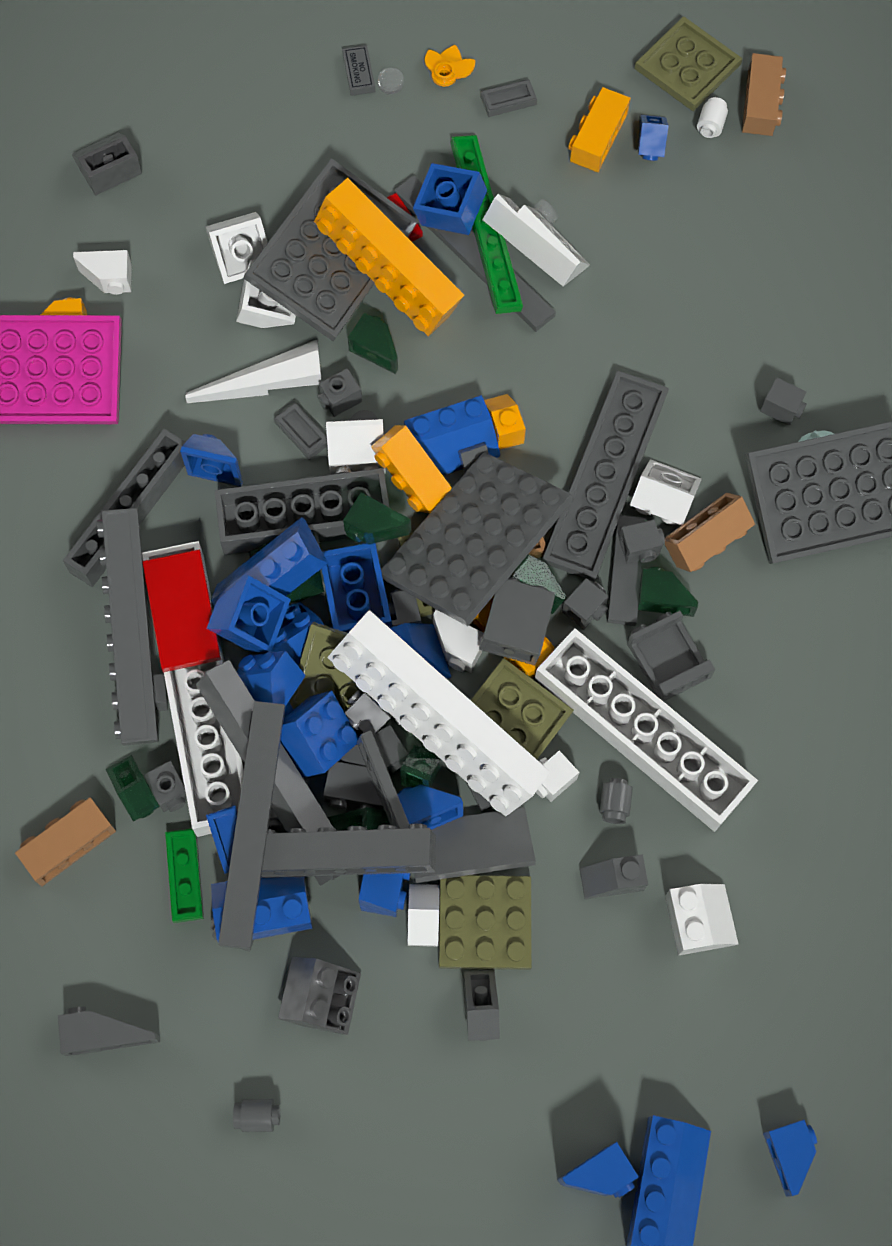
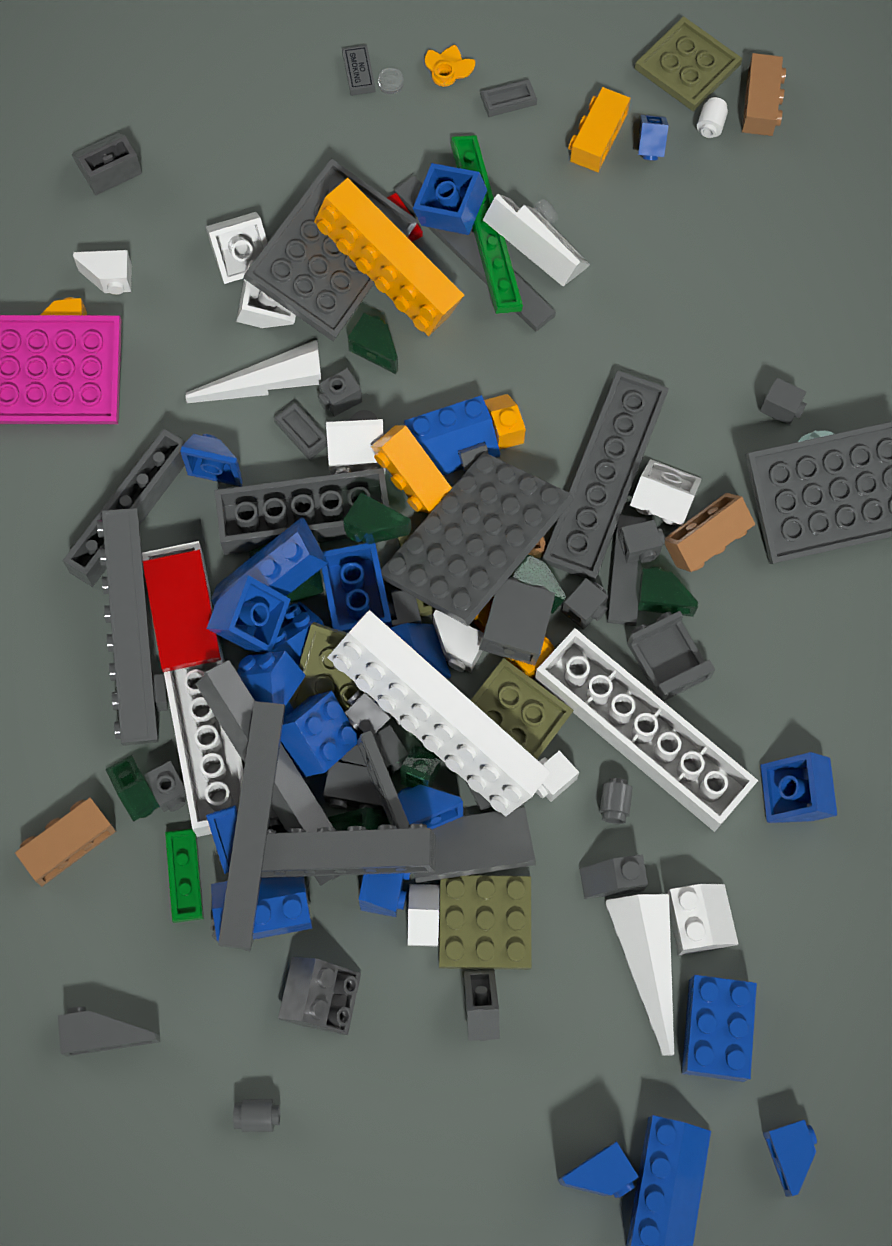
(644, 933): none -> white wedge
(719, 1028): none -> blue brick
(799, 789): none -> blue slope

